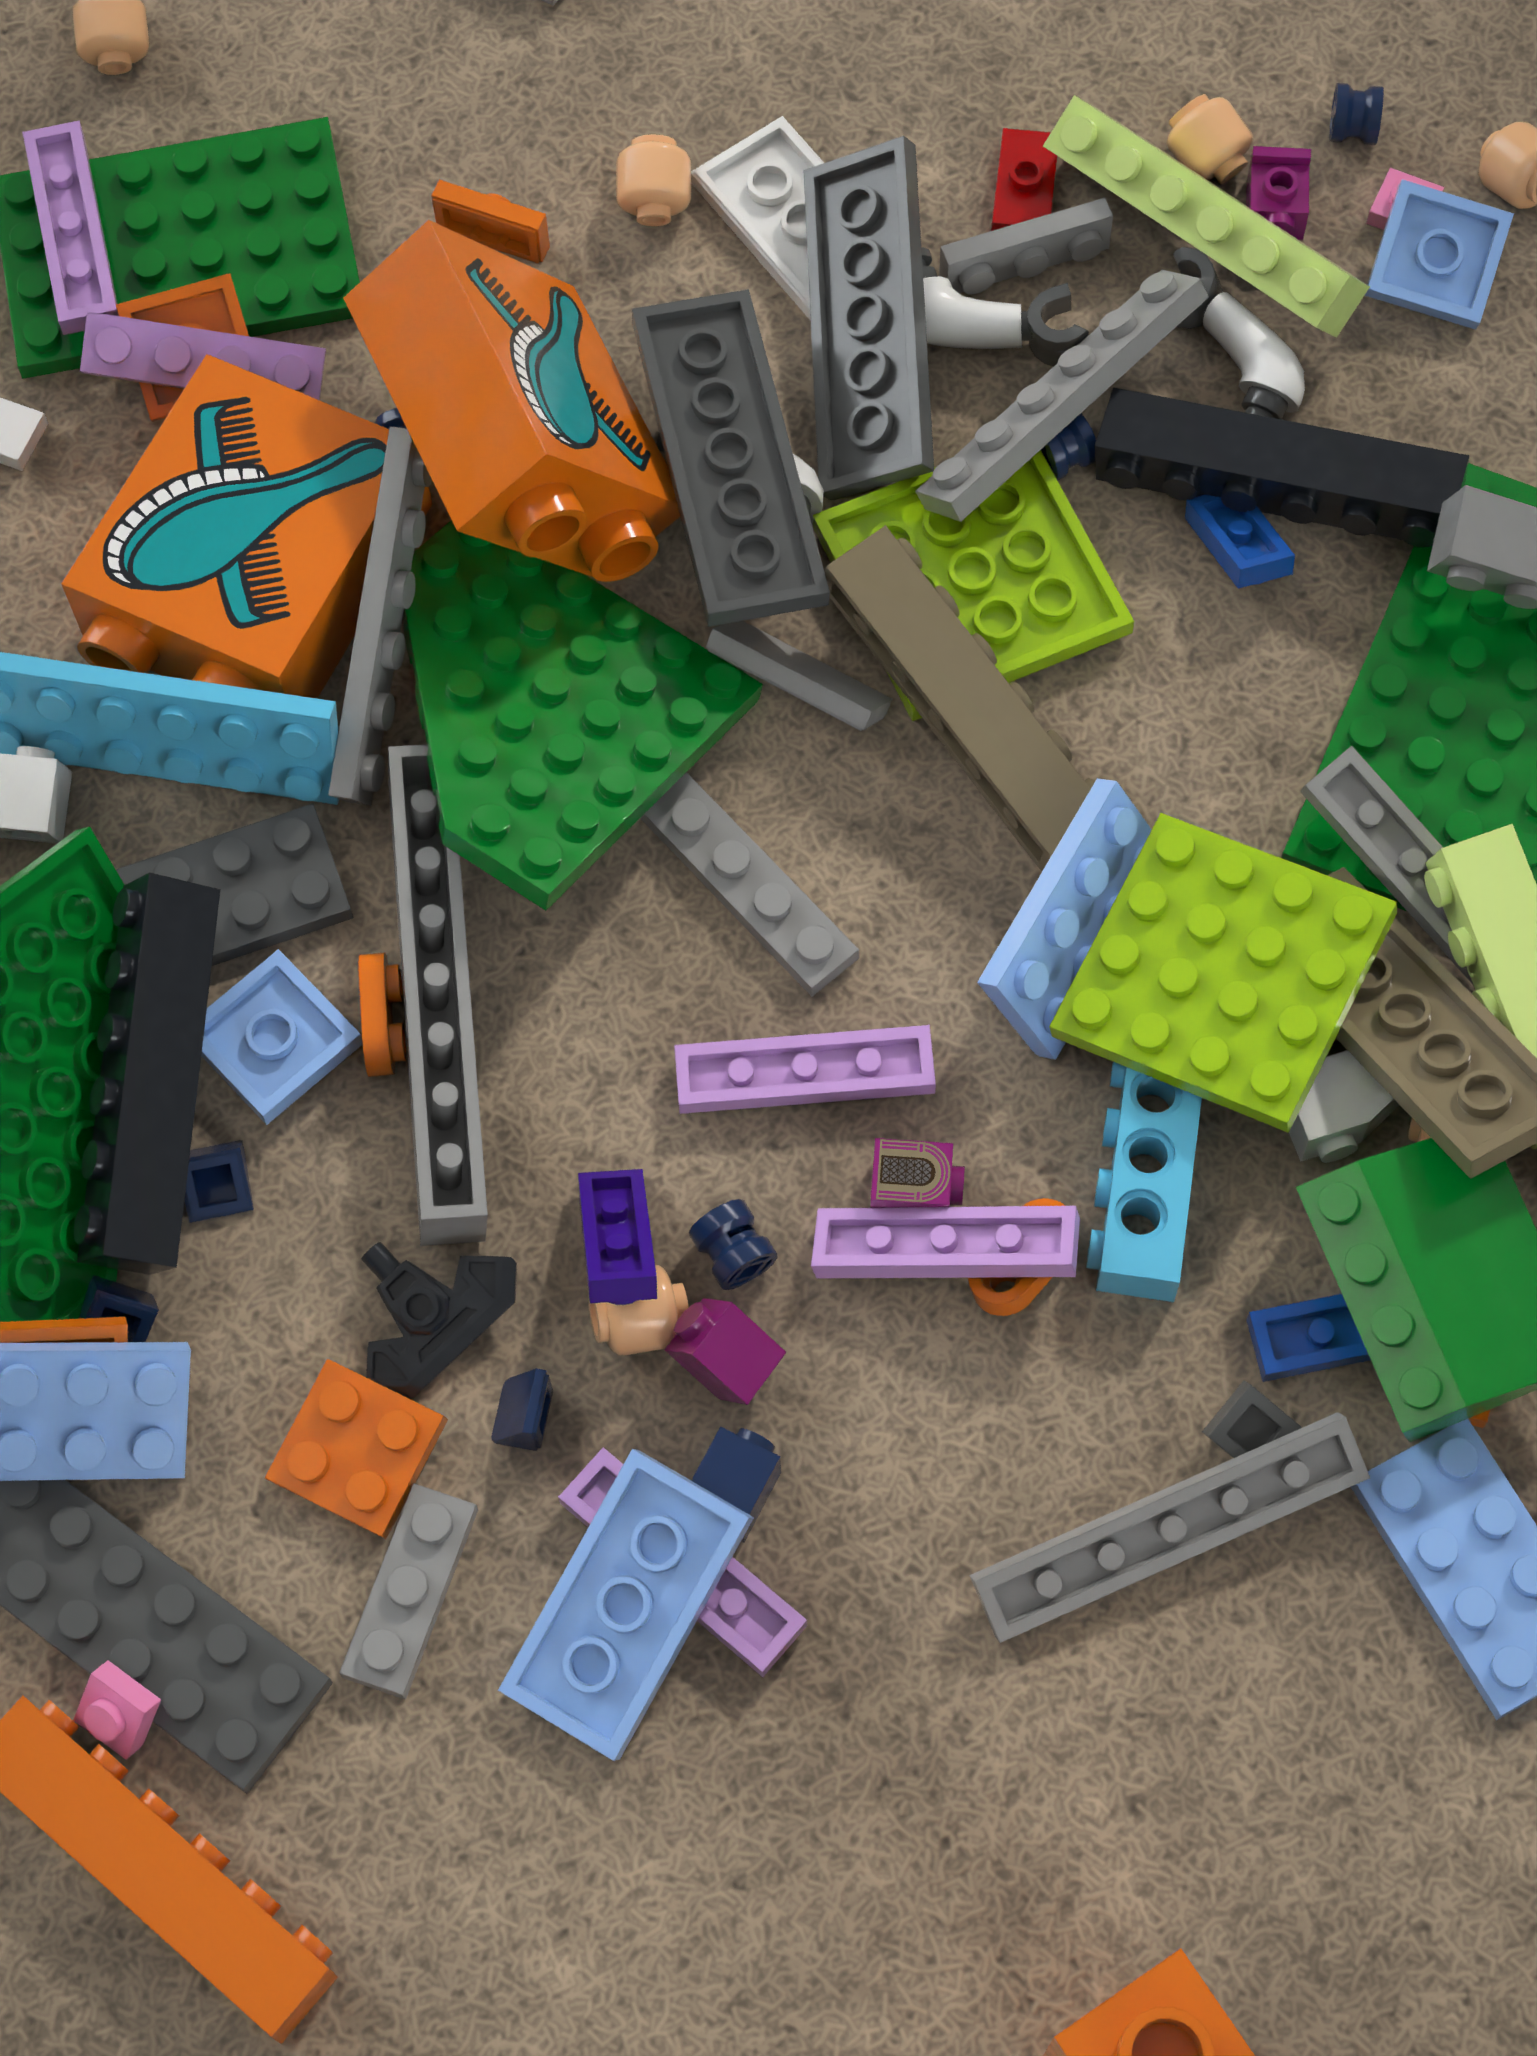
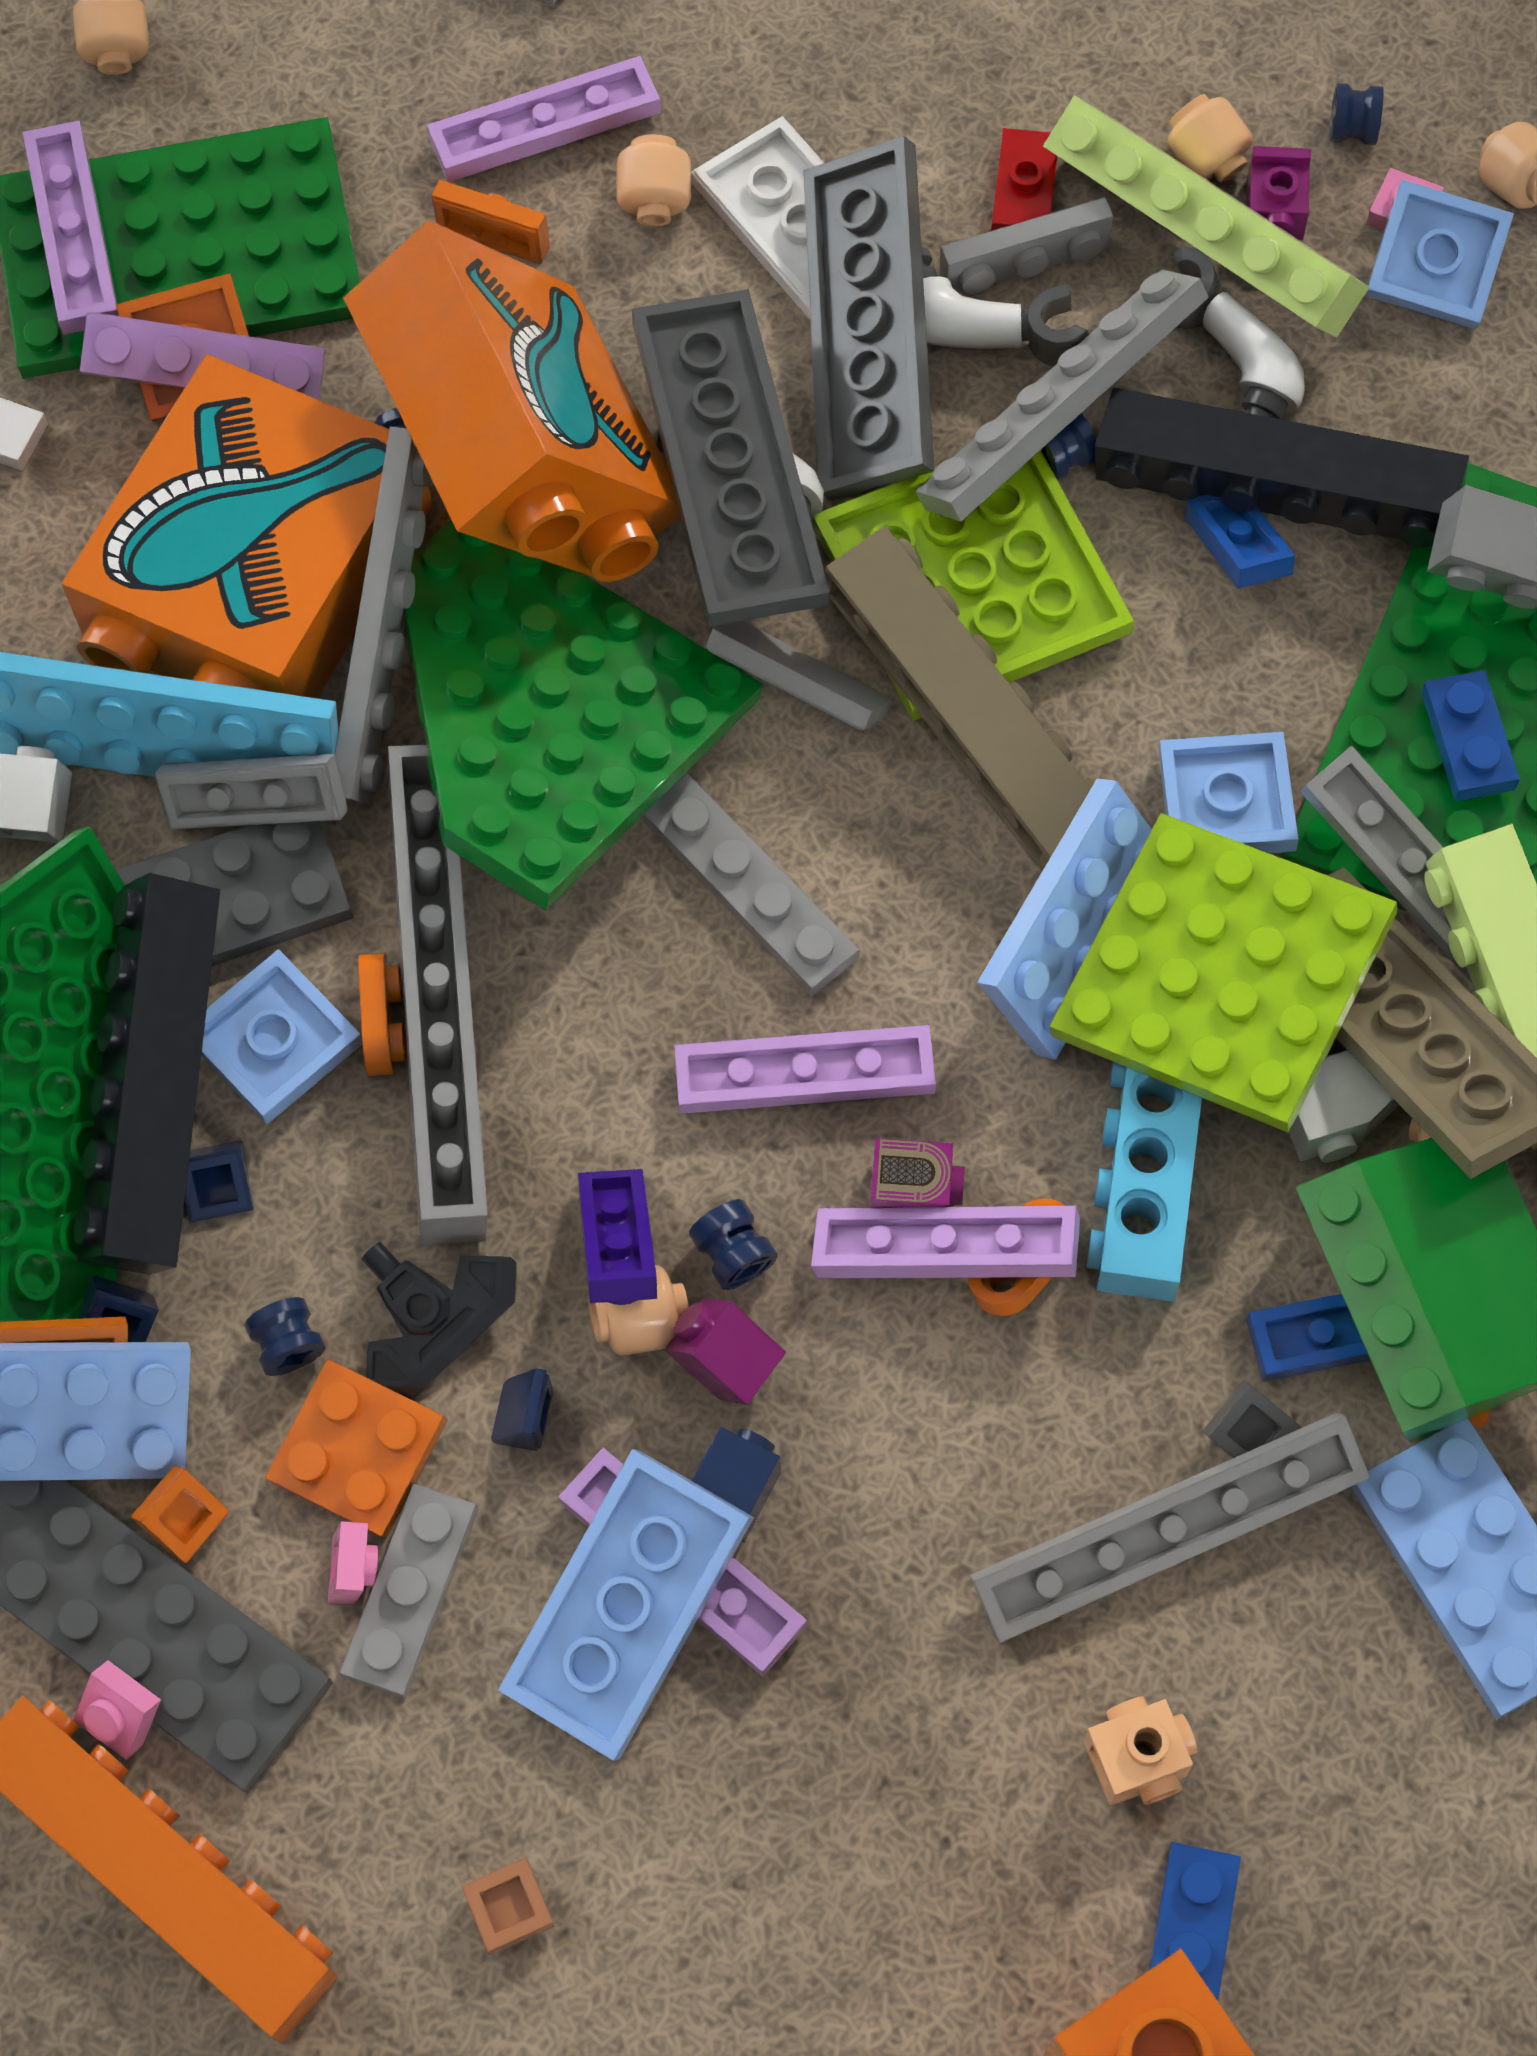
(180, 1514): none -> orange plate
(252, 791): none -> light grey tile
(284, 1336): none -> dark blue wheel
(351, 1563): none -> bright pink plate
(508, 1906): none -> nougat plate
(544, 119): none -> lavender plate
(1123, 1768): none -> light nougat brick
(1196, 1909): none -> blue plate
(1232, 788): none -> light blue plate
(1470, 735): none -> blue plate

